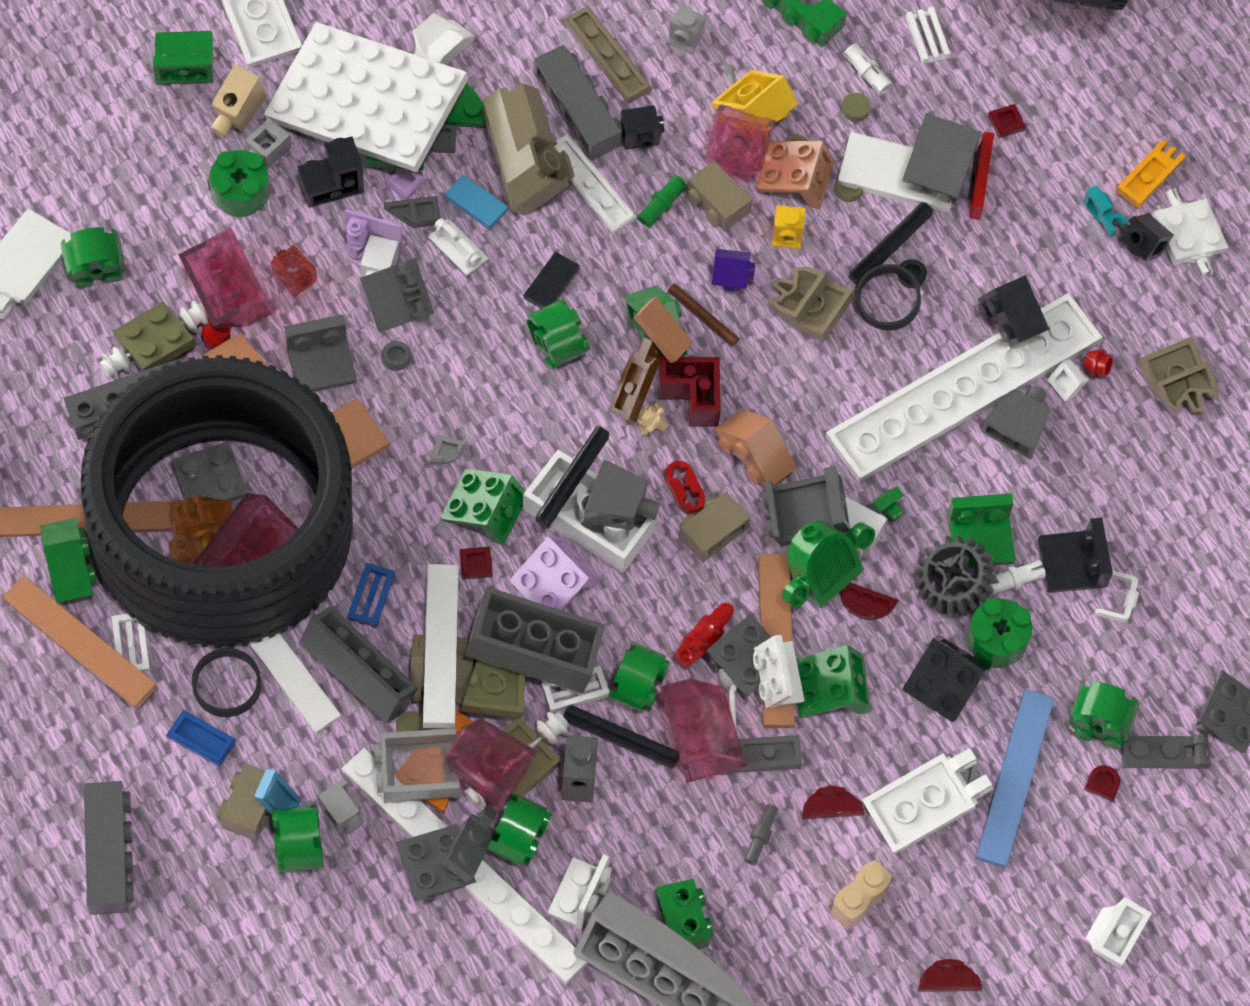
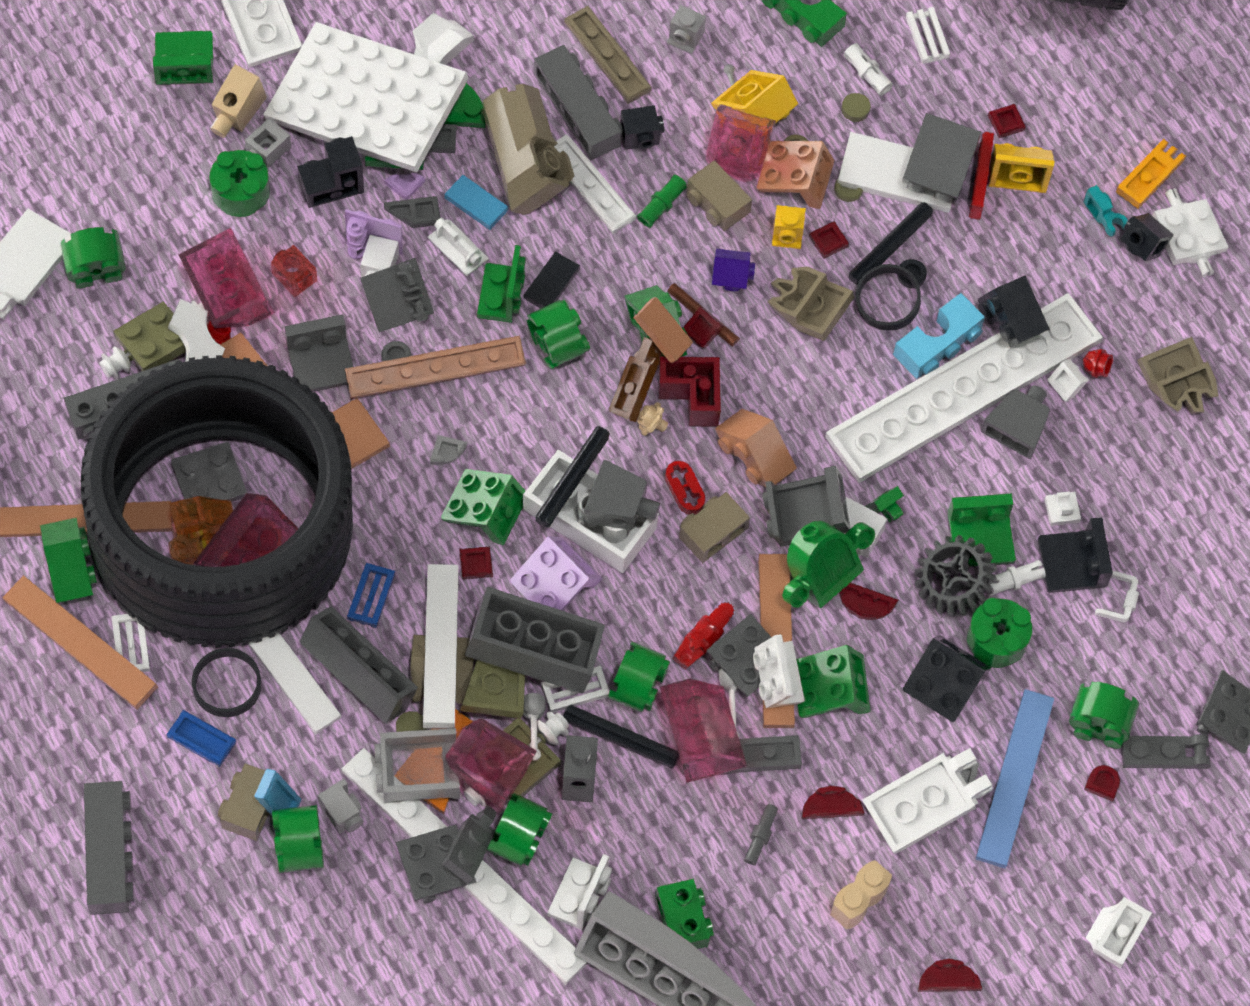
(191, 327): none -> white tile
(434, 367): none -> nougat tile
(502, 289): none -> green bracket
(534, 709): none -> light grey hinge
(702, 327): none -> dark red tile
(828, 239): none -> dark red tile
(922, 352): none -> medium azure arch
(1020, 168): none -> yellow slope
(1062, 508): none -> white tile

